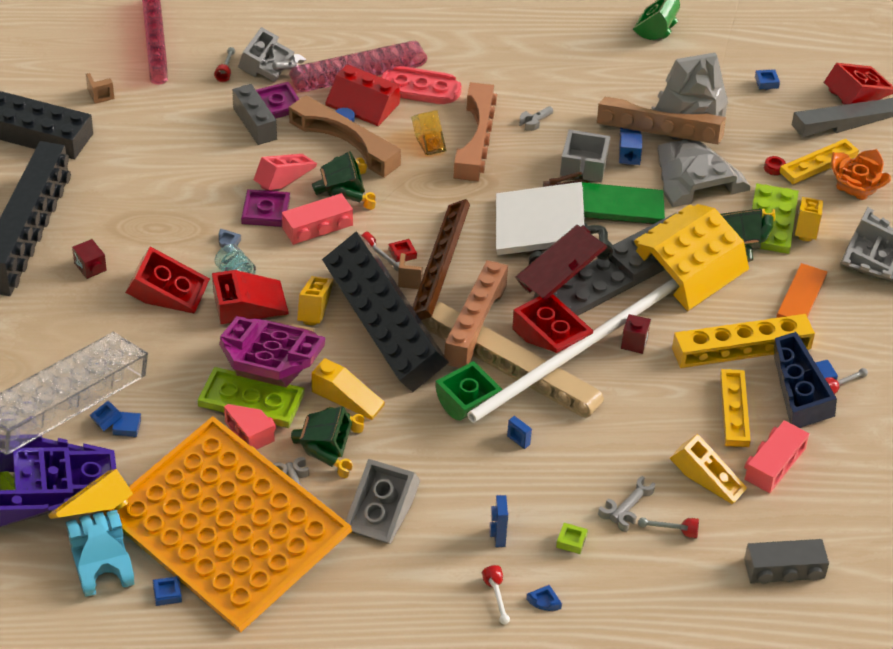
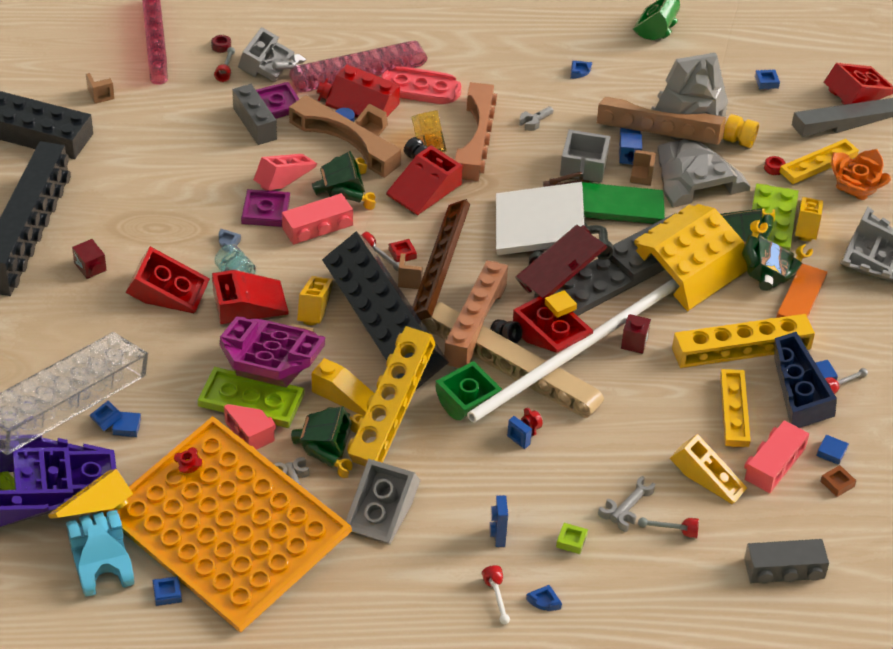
(191, 465): none -> red plate
(221, 43): none -> dark red tile
(324, 89): none -> red plate
(373, 119): none -> medium nougat panel
(413, 367): none -> yellow brick
(414, 147): none -> black wheel
(426, 180): none -> red slope
(510, 330): none -> black wheel
(532, 419): none -> red plate
(560, 303): none -> yellow tile
(580, 69): none -> blue tile
(643, 167): none -> medium nougat panel
(741, 130): none -> yellow wheel
(769, 261): none -> dark green torso
(832, 449): none -> blue tile
(838, 481): none -> dark orange tile

